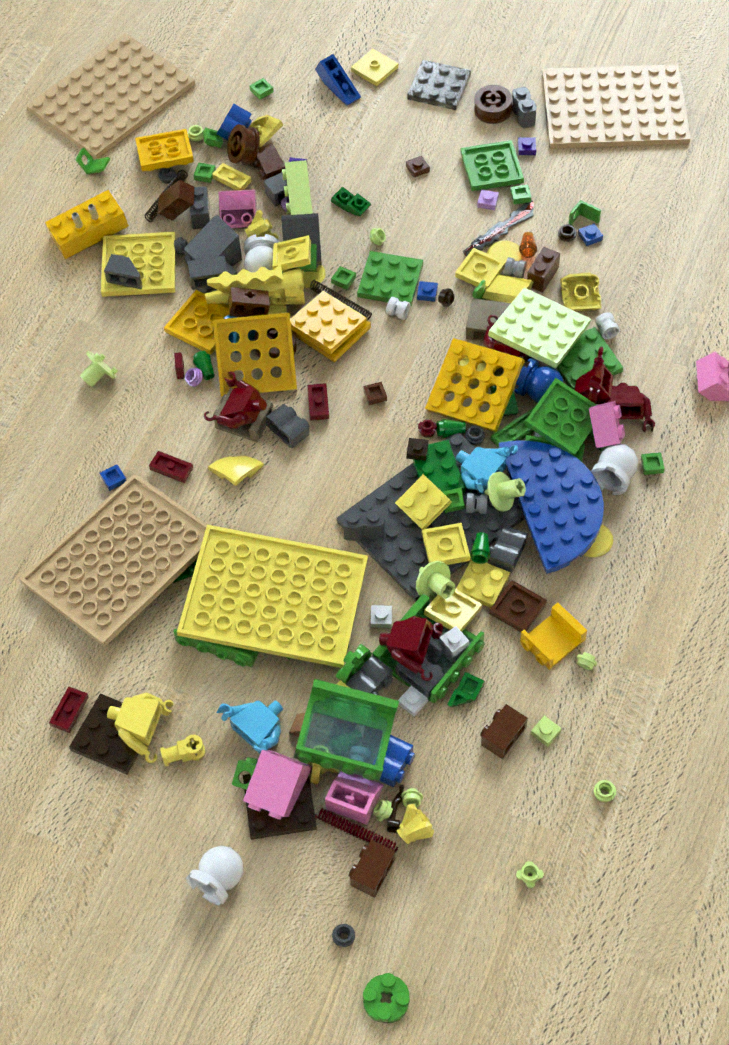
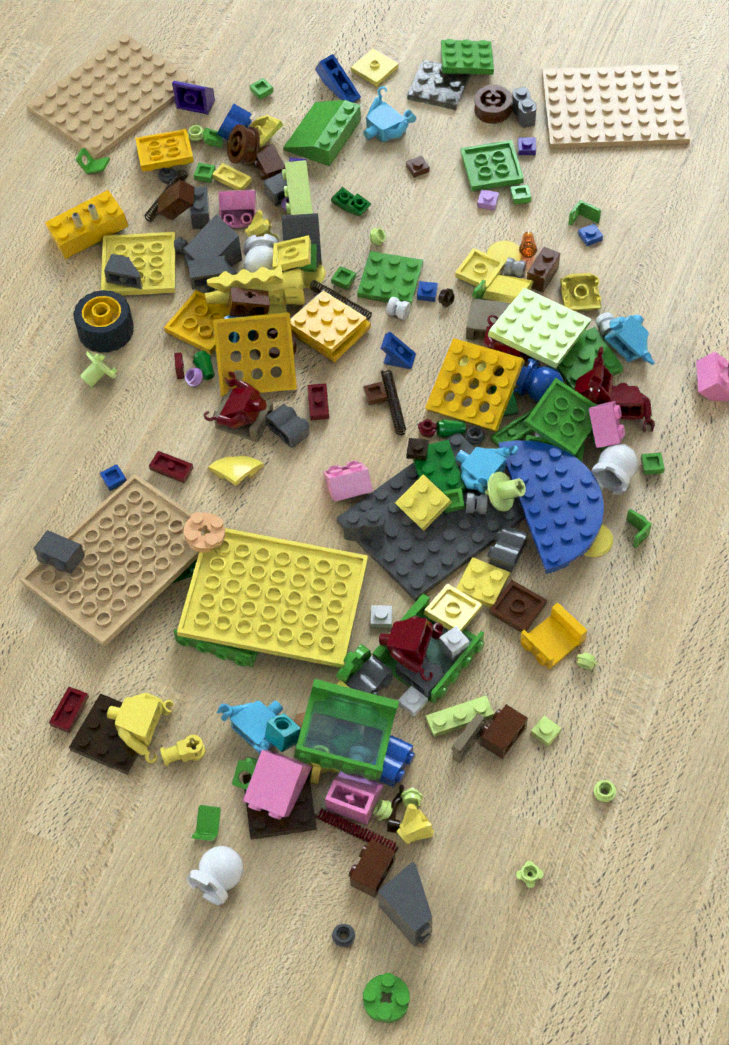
(58, 552): none -> dark grey brick
(103, 321): none -> black wheel
(193, 97): none -> dark purple slope
(204, 521): none -> light nougat plate
(207, 823): none -> bright green bracket
(282, 732): none -> teal brick
(324, 130): none -> bright green slope
(348, 480): none -> bright pink slope
(385, 121): none -> medium azure torso
(397, 352): none -> blue slope
(398, 417): none -> dark brown piece
(407, 905): none -> dark grey slope
(434, 651): dark grey plate -> none
(435, 580): yellowish green piece -> none
(446, 544): light yellow plate -> none
(458, 716): none -> yellowish green plate
(467, 57): none -> bright green plate
(467, 690): green slope -> none
(467, 738): none -> dark tan plate
(480, 550): green cone -> none
(501, 228): sword -> none
(567, 233): dark brown plate -> none
(629, 338): none -> medium azure torso
(641, 523): none -> bright green bracket

